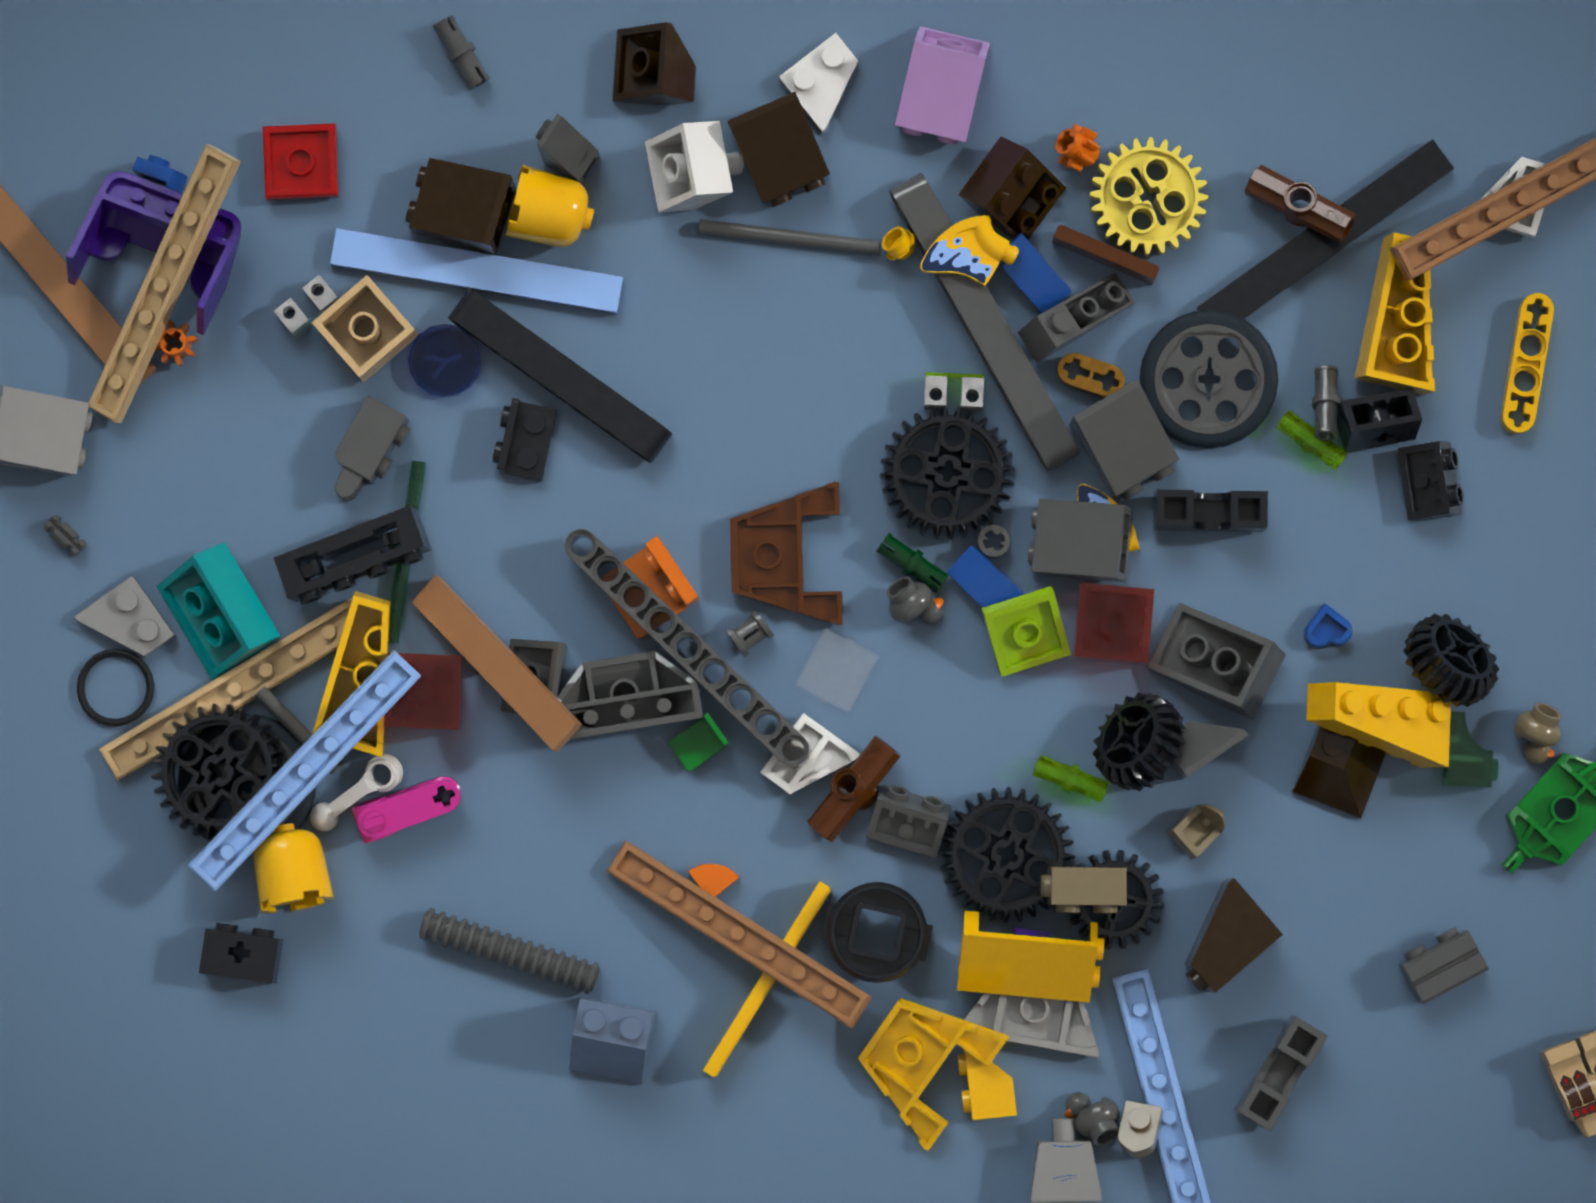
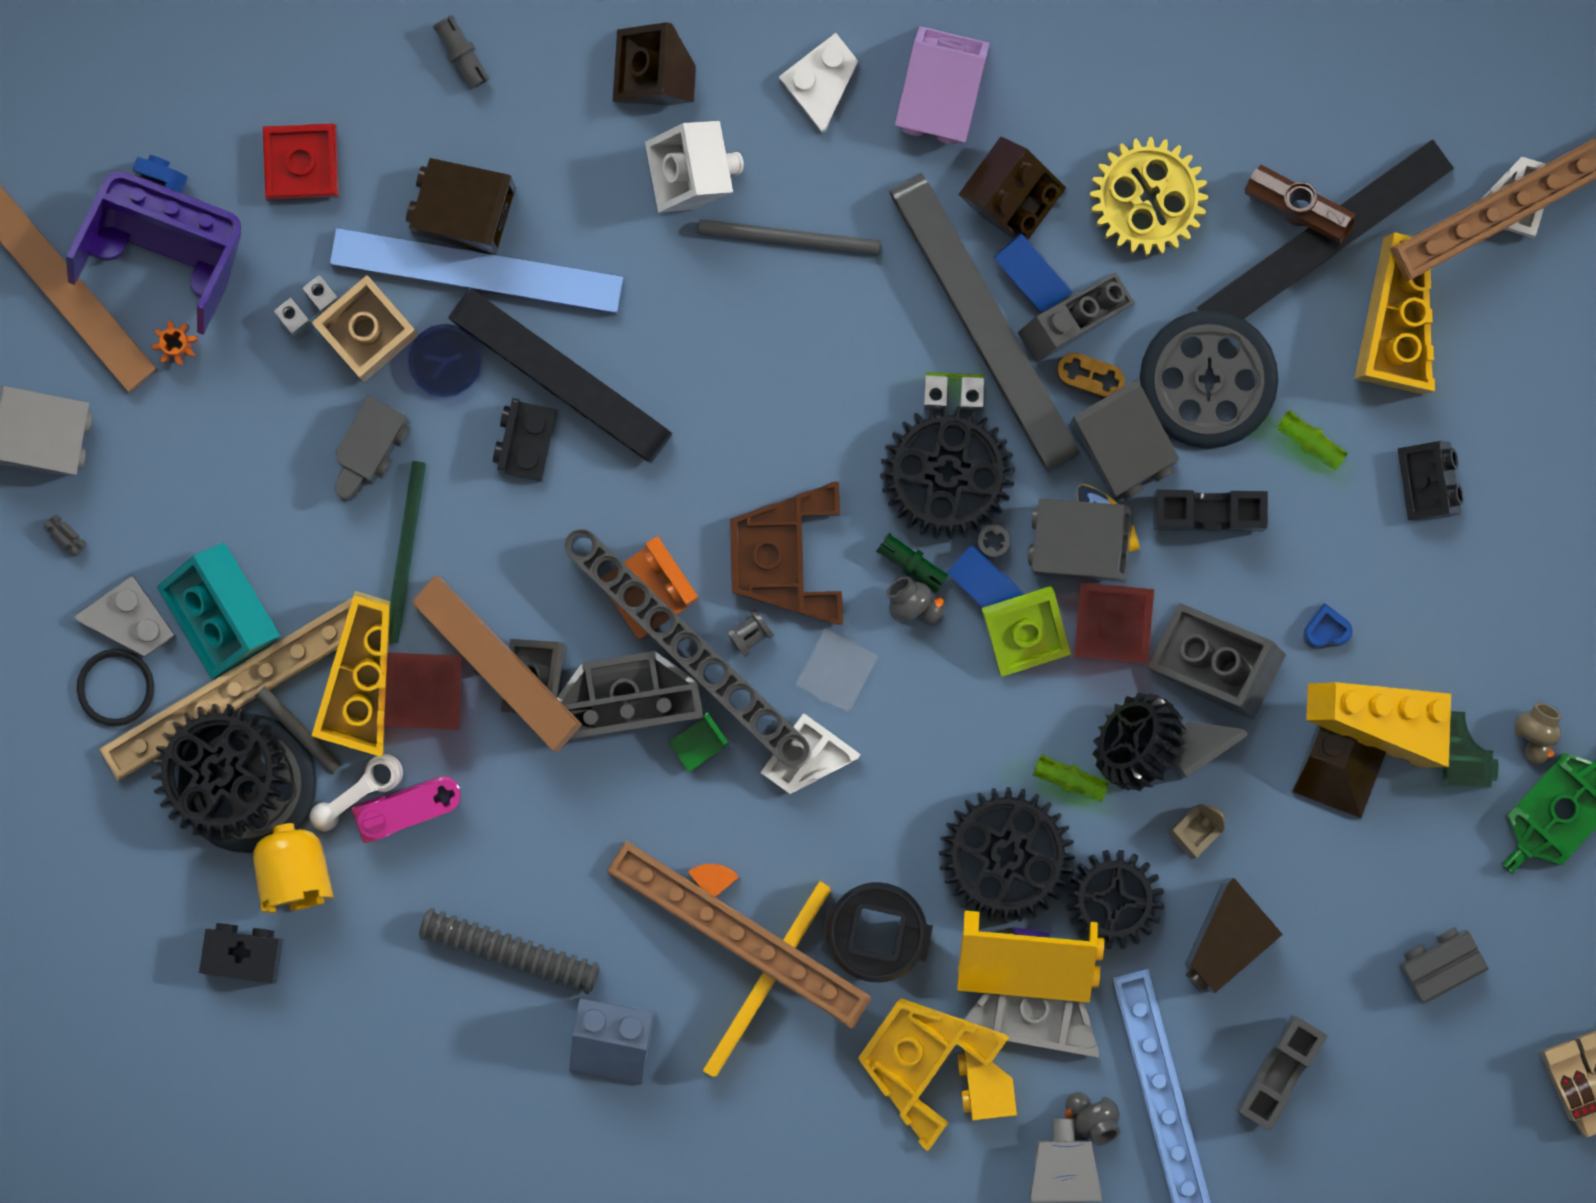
(164, 283): tan tile -> none
(304, 770): light blue tile -> none
(409, 535): black brick -> none
(548, 208): yellow cylinder -> none
(566, 149): dark grey slope -> none
(779, 149): dark brown slope -> none
(843, 803): reddish brown piece -> none
(899, 243): yellow plate -> none
(909, 820): dark grey bracket -> none
(969, 250): yellow arm -> none
(1077, 147): orange gear -> none
(1078, 886): dark tan brick -> none
(1105, 254): reddish brown tile -> none
(1139, 1129): plate -> none
(1326, 403): dark grey pin -> none
(1378, 420): black brick -> none
(1451, 660): black gear -> none
(1523, 363): yellow beam -> none

